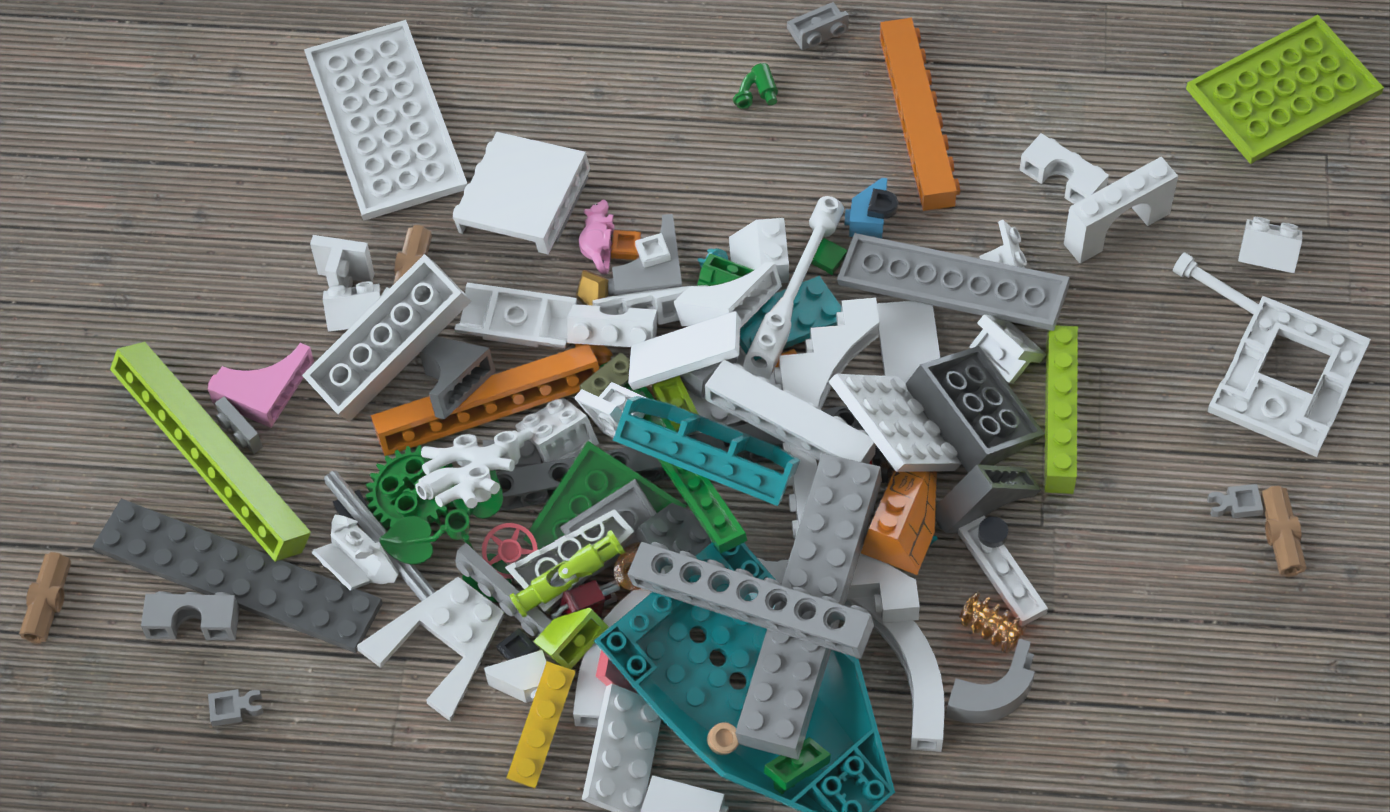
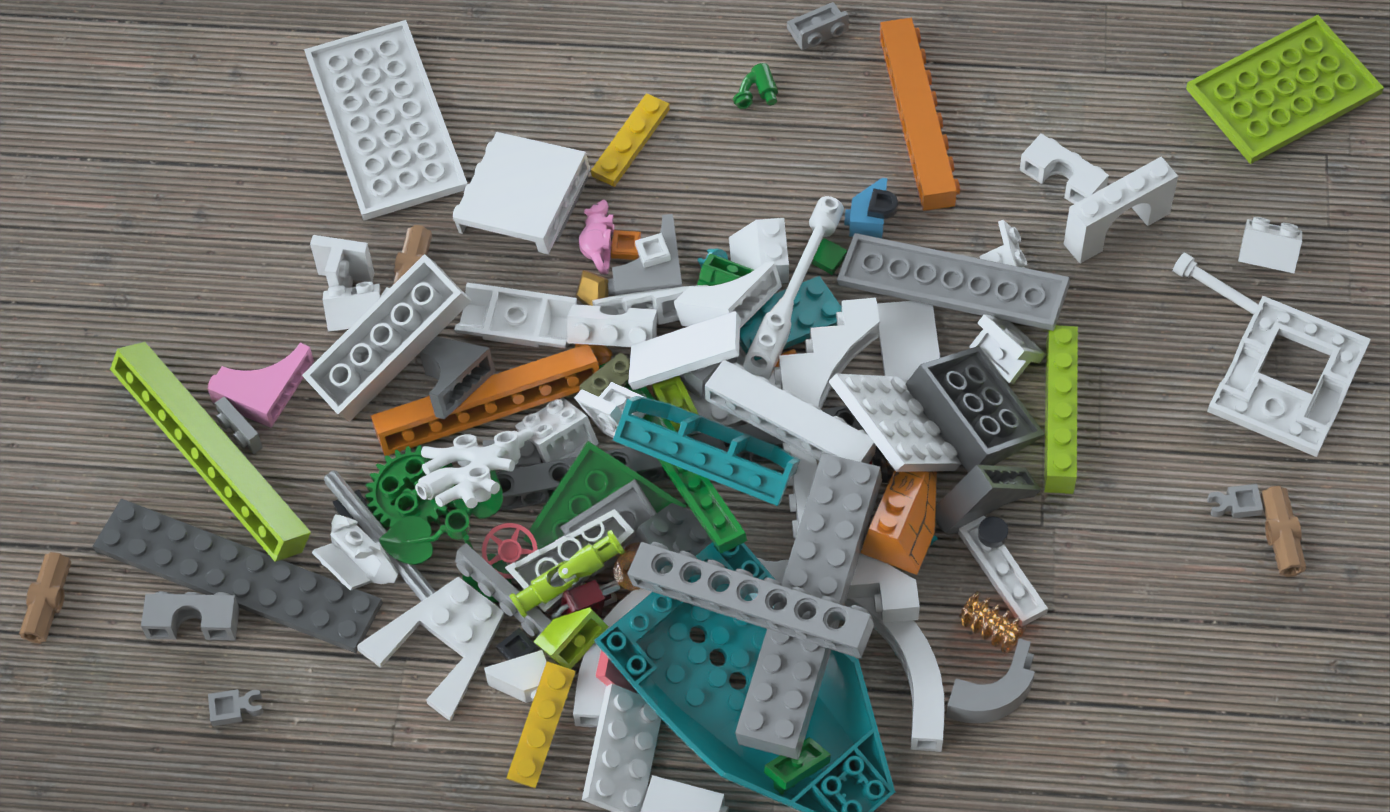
(630, 140): none -> yellow plate
(722, 739): light nougat tile -> none

